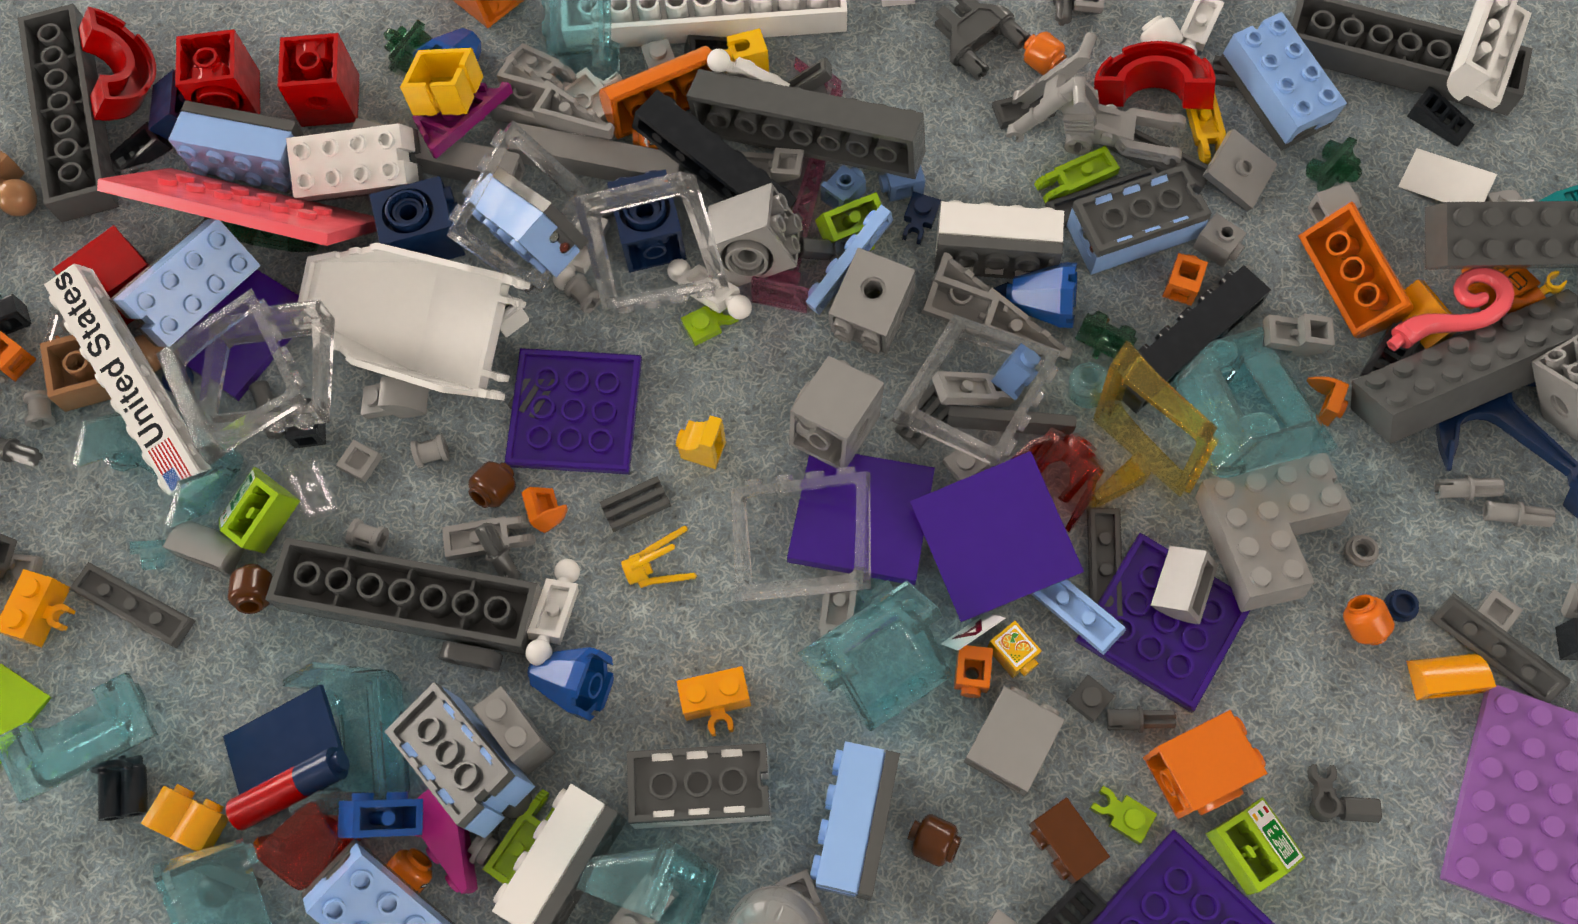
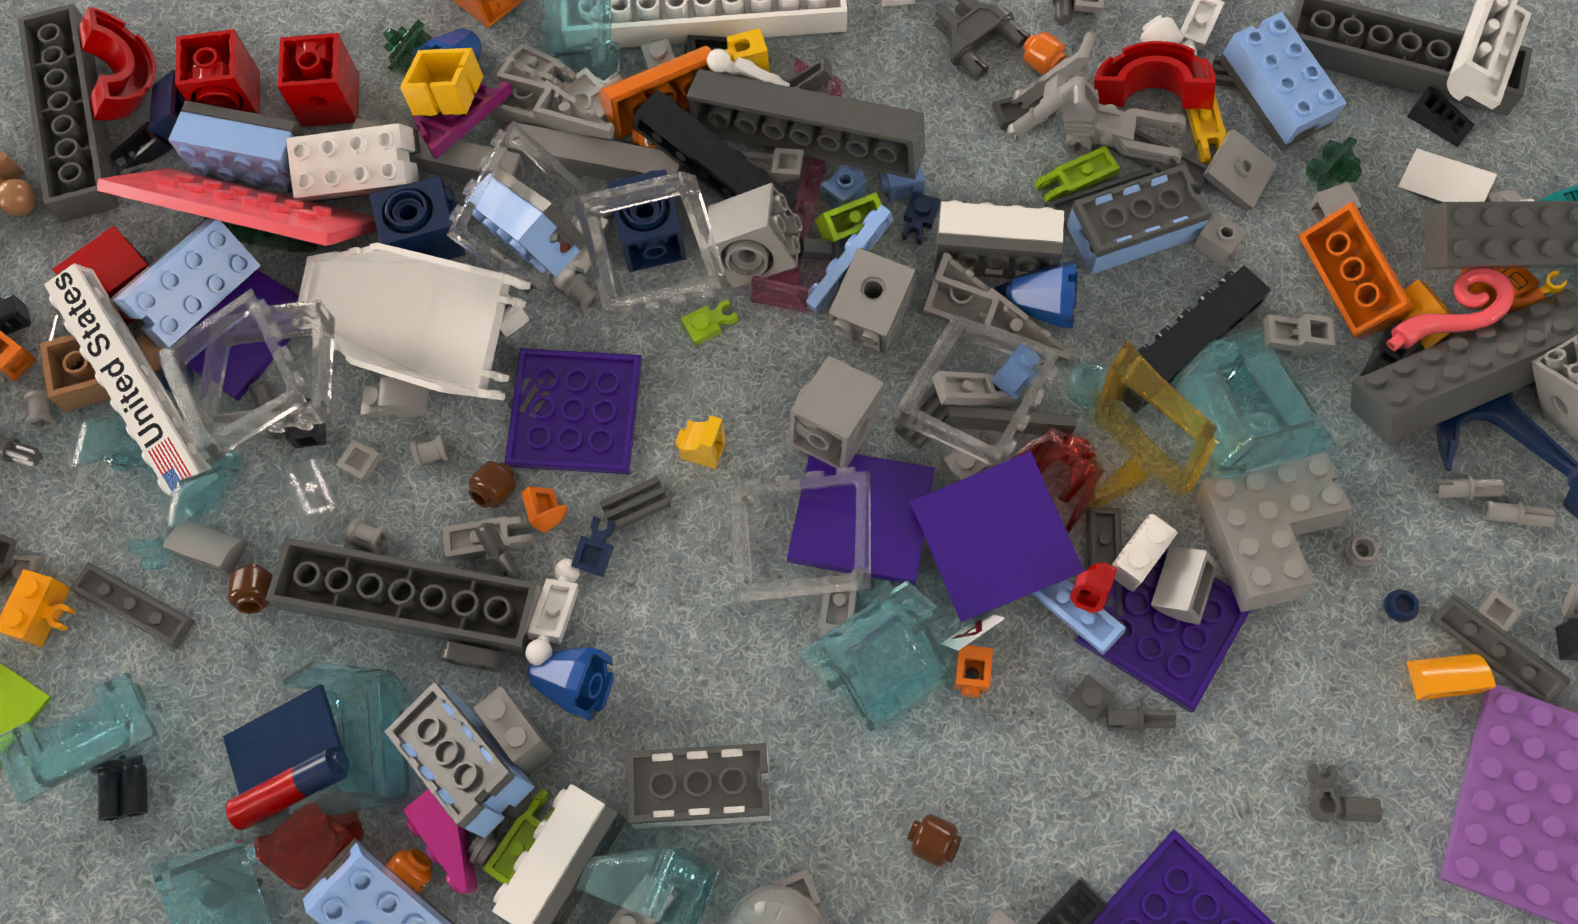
(186, 819): light orange brick -> none
(257, 512): lime slope -> none
(380, 818): blue brick -> none
(593, 552): none -> dark blue plate
(638, 565): yellow plant -> none
(714, 696): light orange brick -> none
(730, 297): white plate -> none
(856, 820): light blue piece -> none
(1015, 650): yellow brick -> none
(1015, 740): light grey brick -> none
(1067, 841): reddish brown brick -> none
(1093, 587): none -> red rock
(1103, 336): clear green hips -> none
(1128, 816): lime plate -> none
(1143, 551): none -> white brick
(1185, 279): orange brick -> none
(1206, 765): orange brick -> none
(1255, 847): lime slope -> none
(1334, 402): orange plate -> none
(1368, 620): orange head -> none

